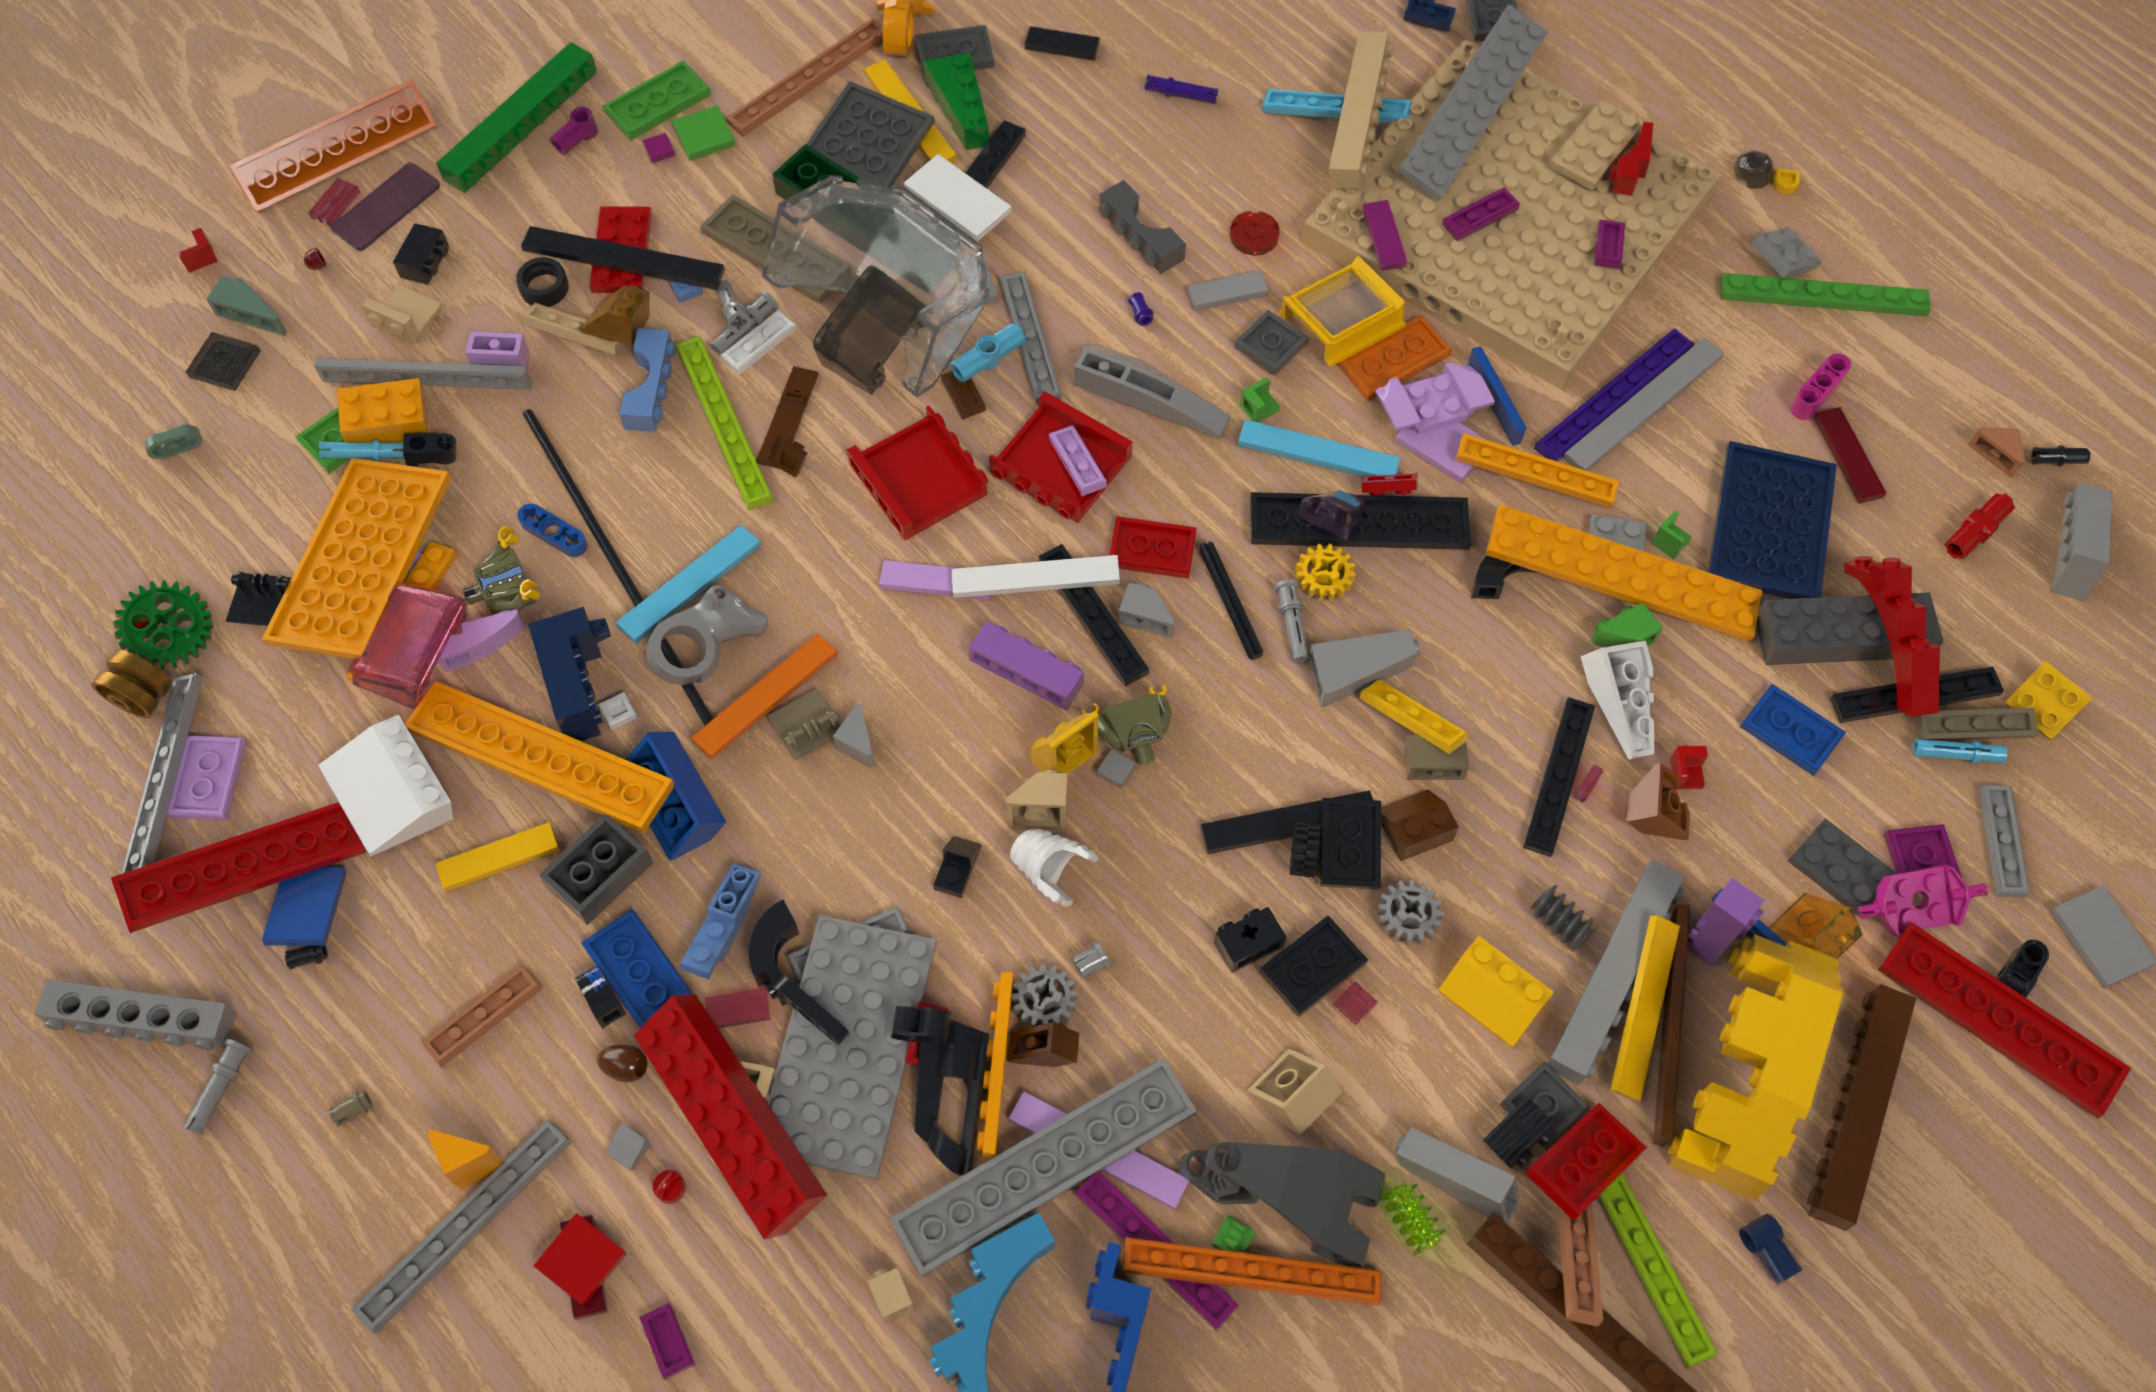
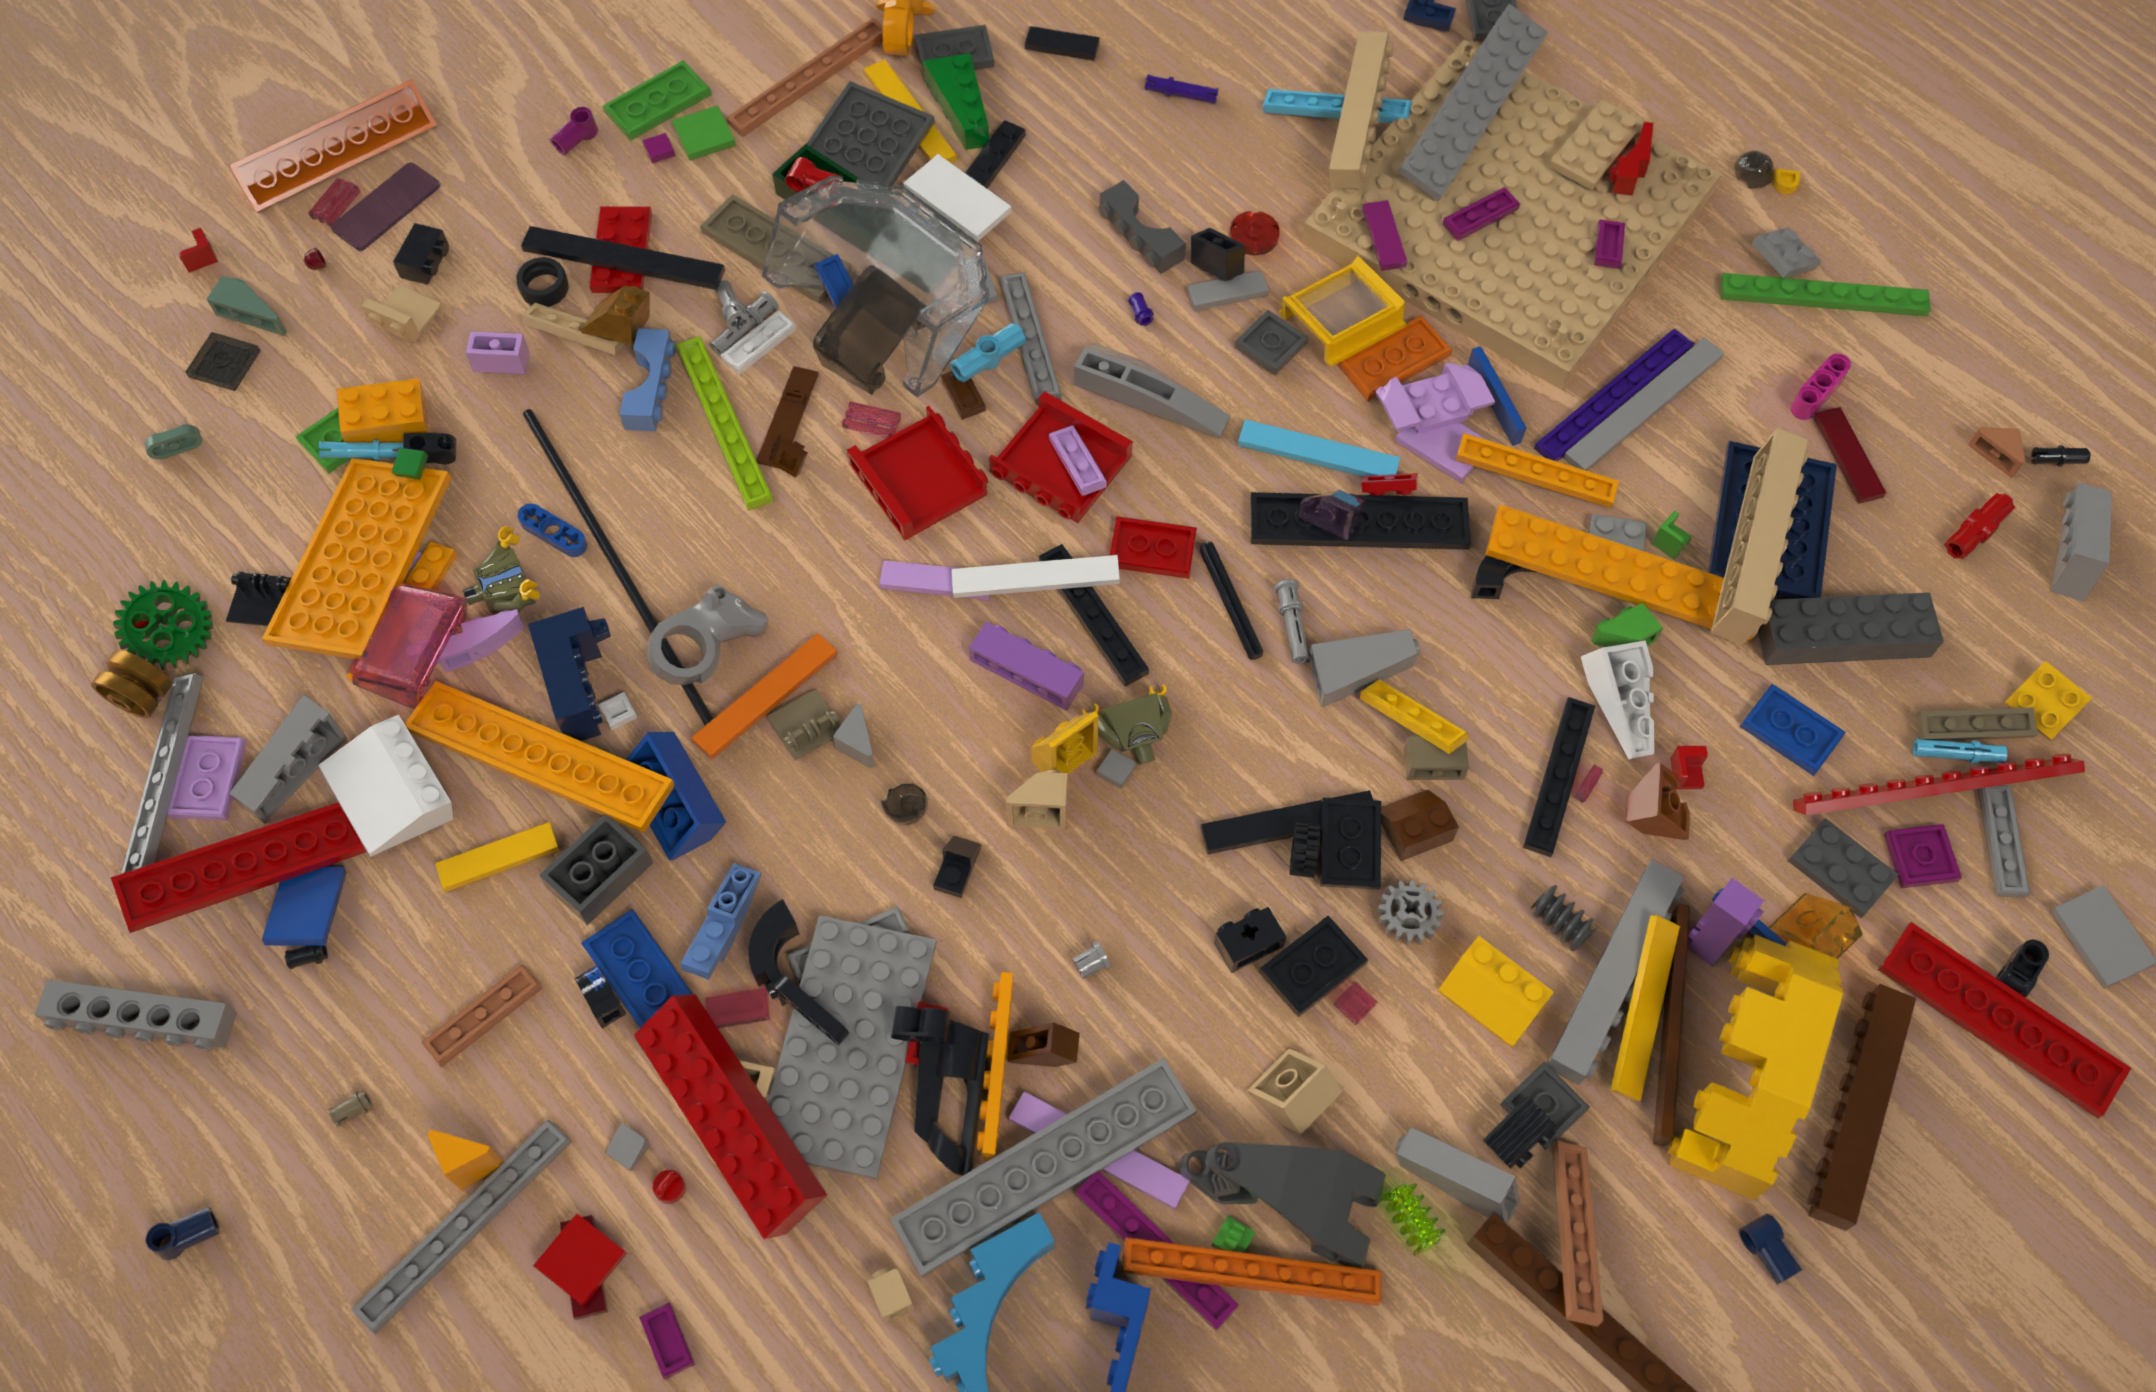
(183, 1233): none -> dark blue piece
(223, 1072): light grey pin -> none
(288, 759): none -> light grey wedge
(409, 463): none -> green tile
(429, 373): light grey tile -> none
(516, 117): green brick -> none
(622, 1063): reddish brown animal -> none
(685, 291): medium blue plate -> none
(688, 584): medium azure tile -> none
(805, 174): none -> red piece
(834, 278): none -> blue tile
(872, 416): none -> clear pink tile
(905, 804): none -> clear smoke hair
(1032, 991): light grey gear -> none
(1044, 858): white hair -> none
(1145, 611): light grey slope -> none
(1217, 254): none -> black brick
(1258, 402): bright green panel -> none
(1325, 572): yellow gear -> none
(1586, 1161): red plate -> none
(1656, 1274): lime tile -> none
(1760, 537): none -> tan brick
(1883, 699): black tile -> none
(1905, 623): red arch -> none
(1927, 786): none -> red plate
(1943, 903): dark pink plate -> none

